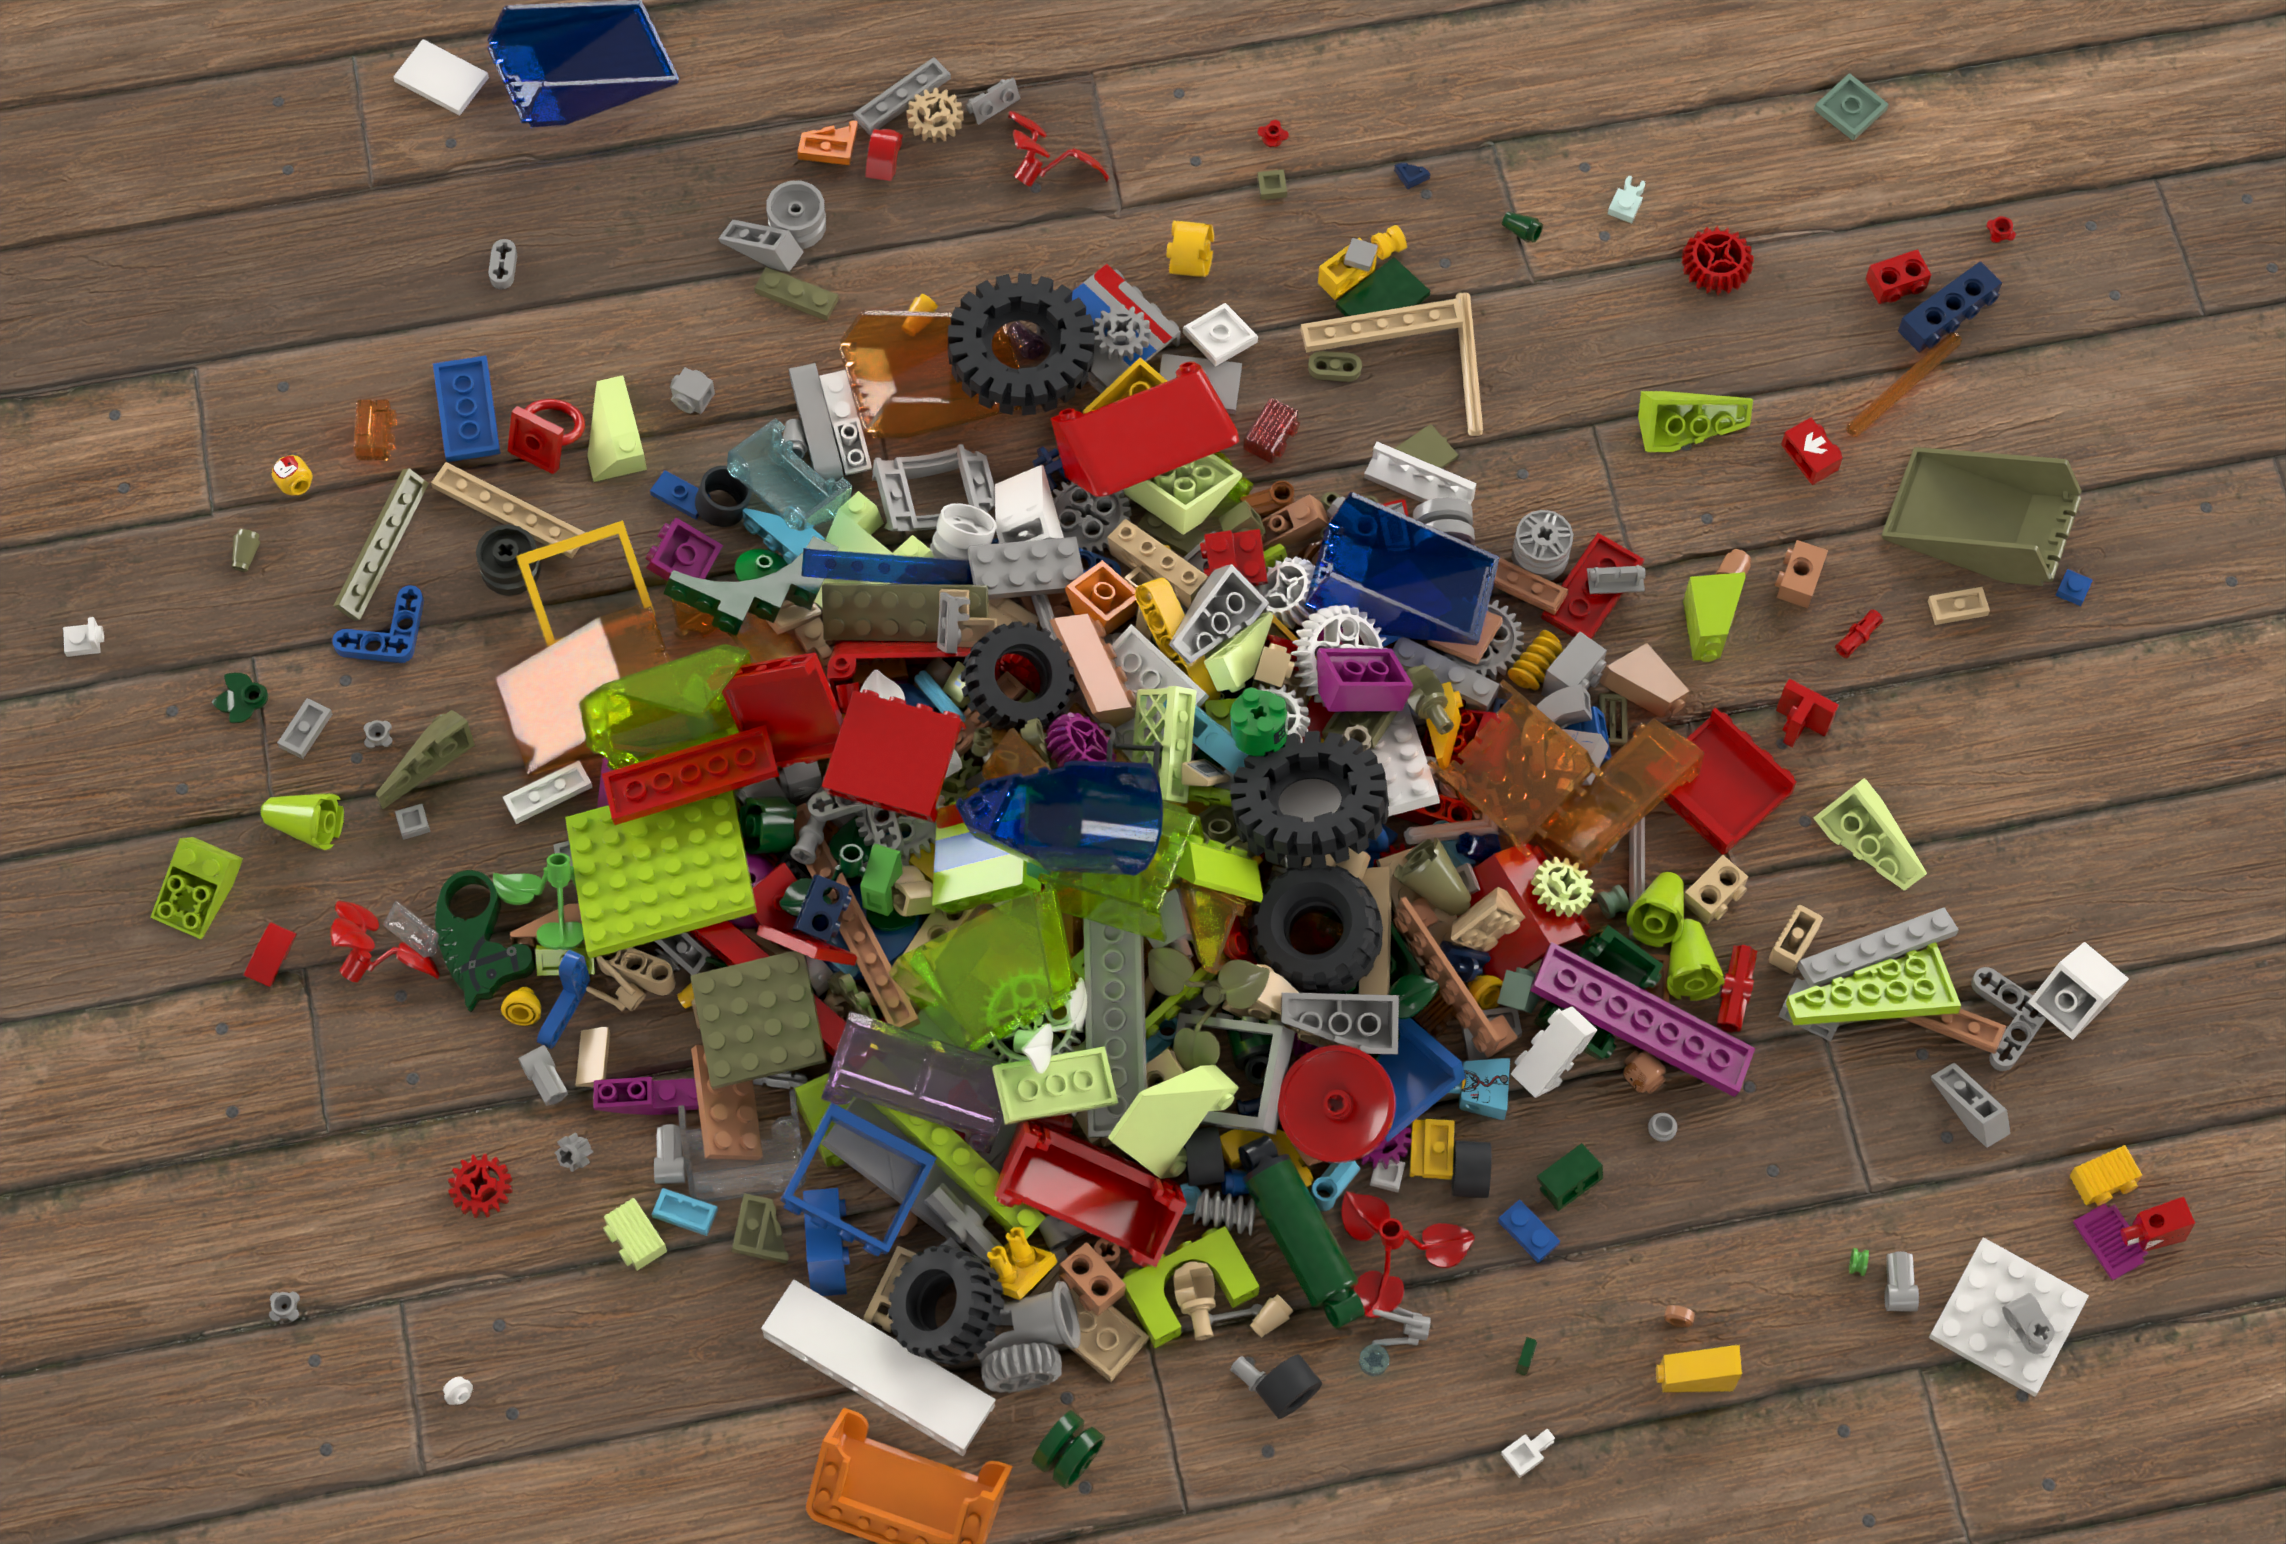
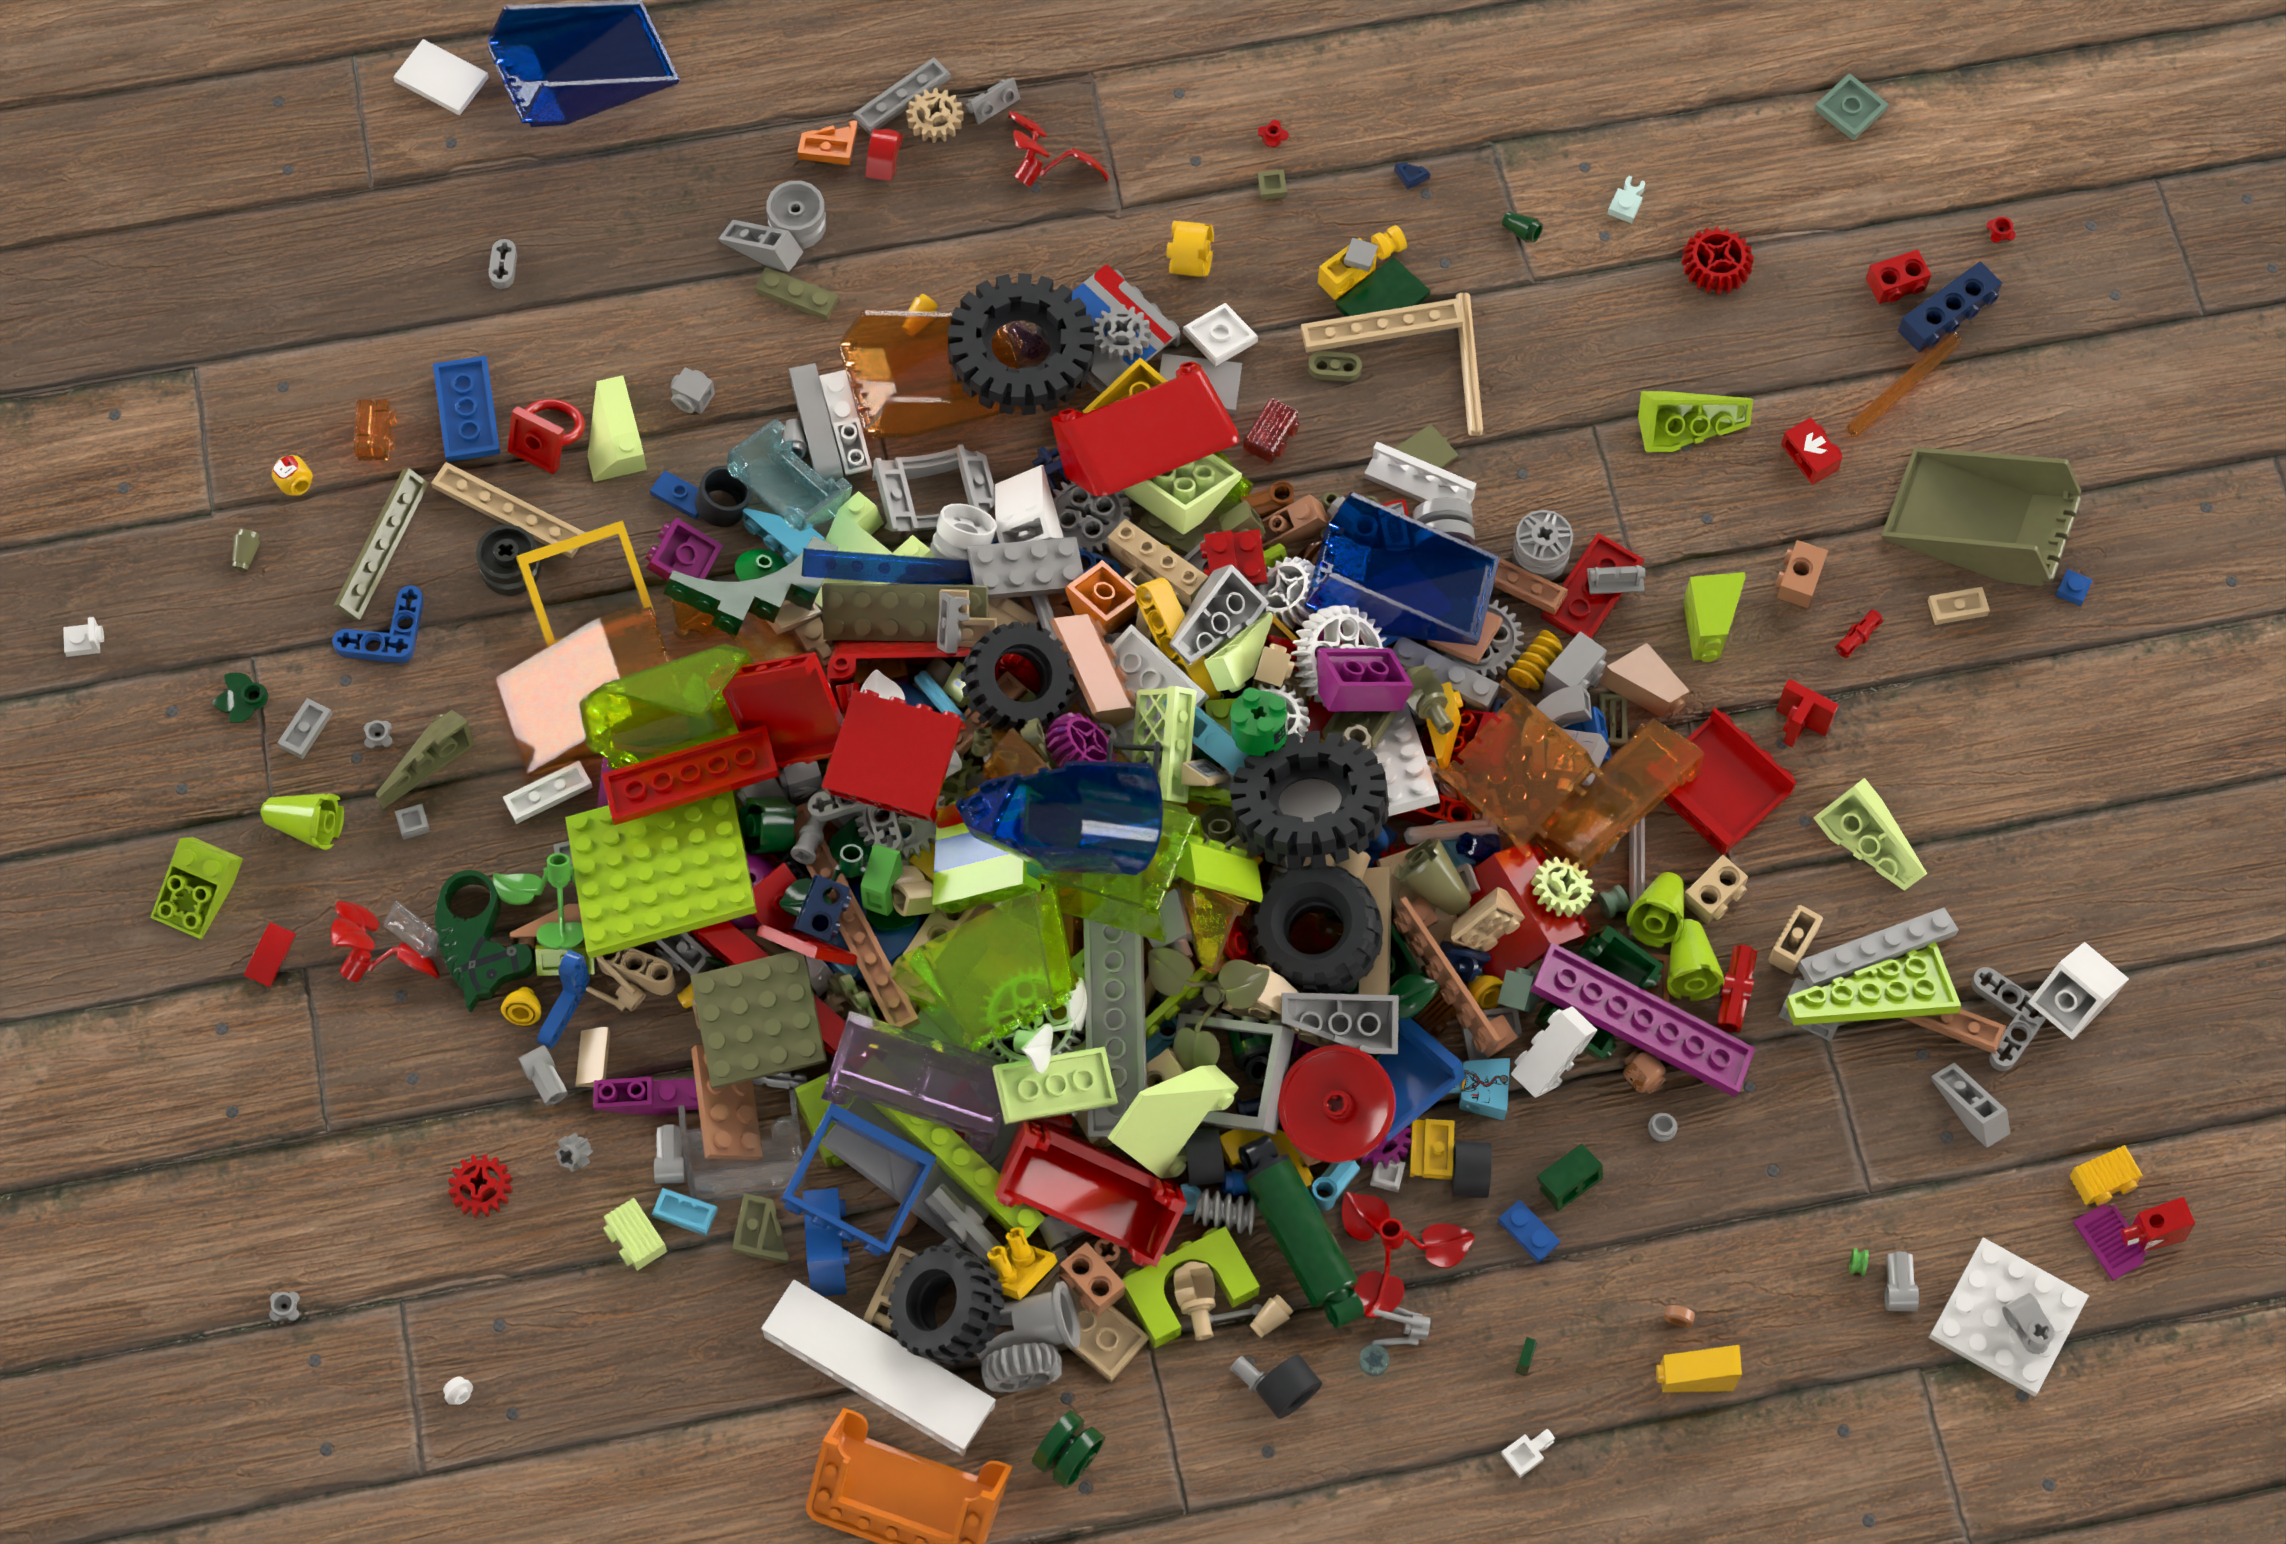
(1735, 562): nougat brick -> none

